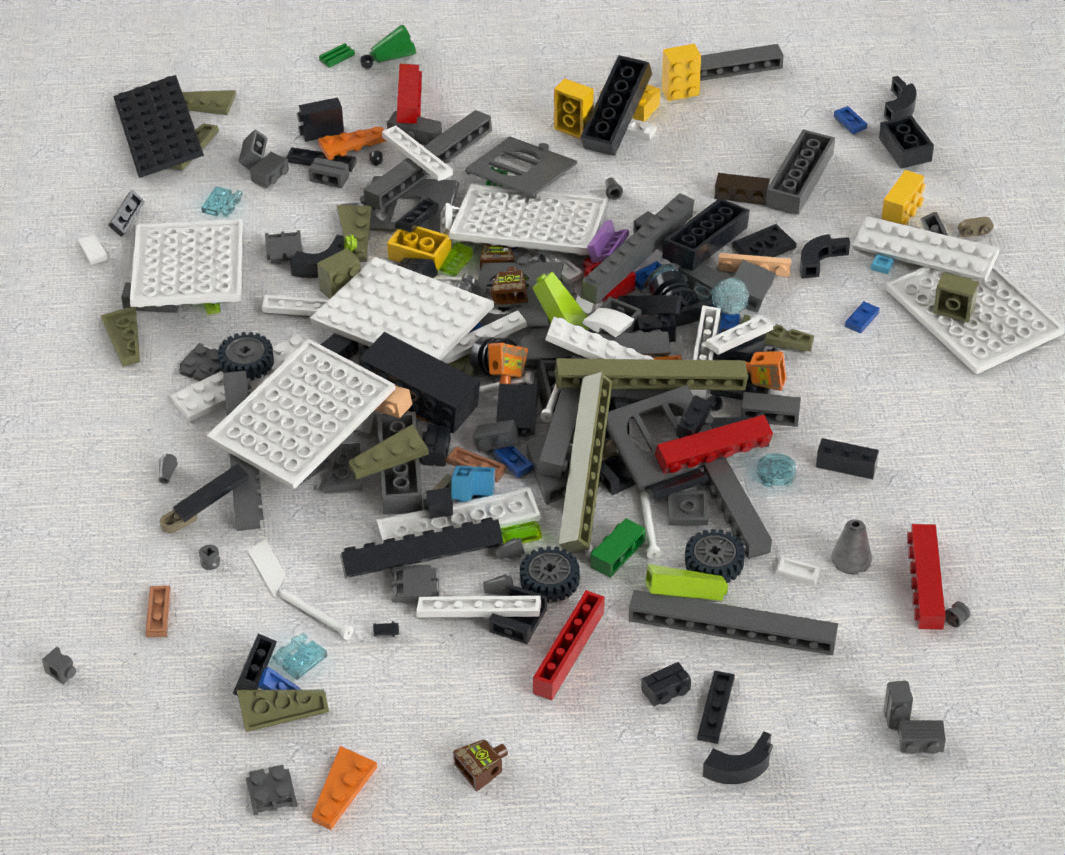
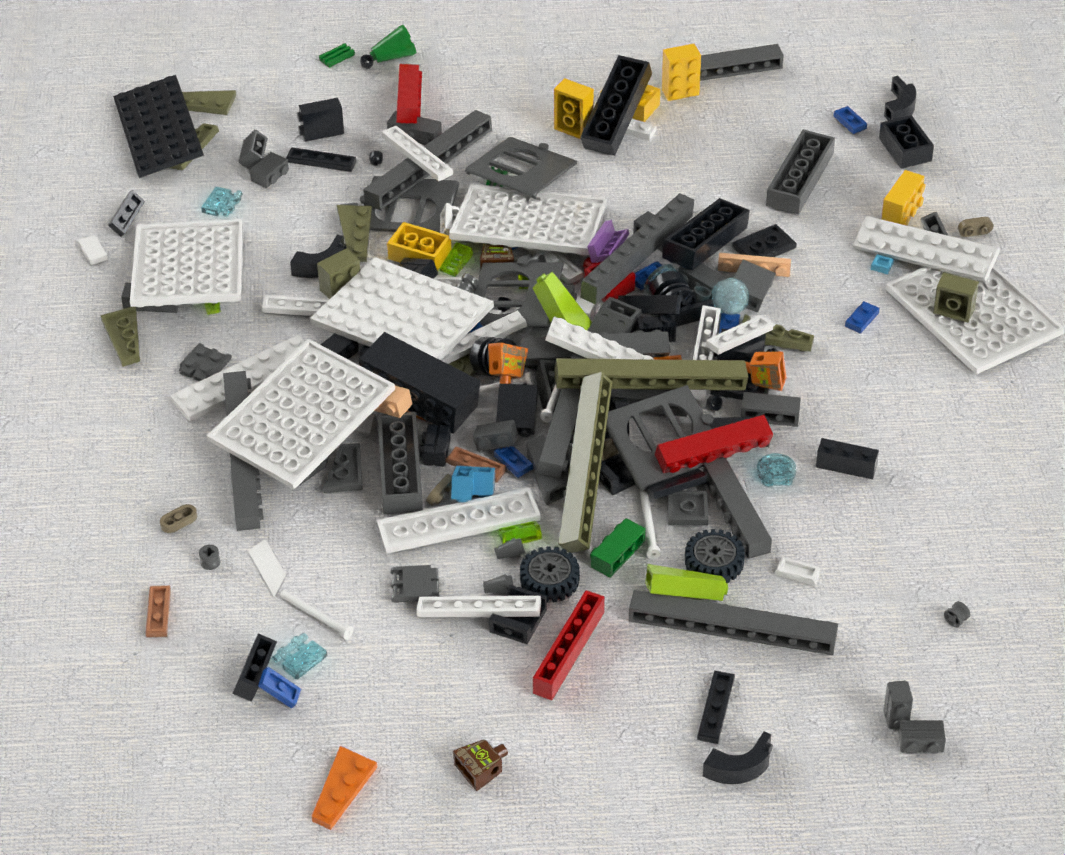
(58, 665): dark grey brick -> none
(167, 466): dark grey cone -> none
(211, 492): black tile -> none
(246, 353): wheel -> none
(270, 789): dark grey plate -> none
(275, 707): olive wing -> none
(282, 246): dark grey plate -> none
(329, 172): dark grey brick -> none
(345, 142): orange wing -> none
(350, 242): lime plate -> none
(386, 629): black pin -> none
(391, 452): olive wing -> none
(416, 215): black tile -> none
(421, 548): black brick -> none
(438, 503): black brick -> none
(509, 287): reddish brown torso -> none
(609, 320): white slope -> none
(613, 189): dark grey cone -> none
(666, 684): black brick -> none
(693, 417): black brick -> none
(741, 188): dark brown brick -> none
(818, 249): black arch -> none
(852, 549): flat silver cone -> none
(927, 577): red brick -> none

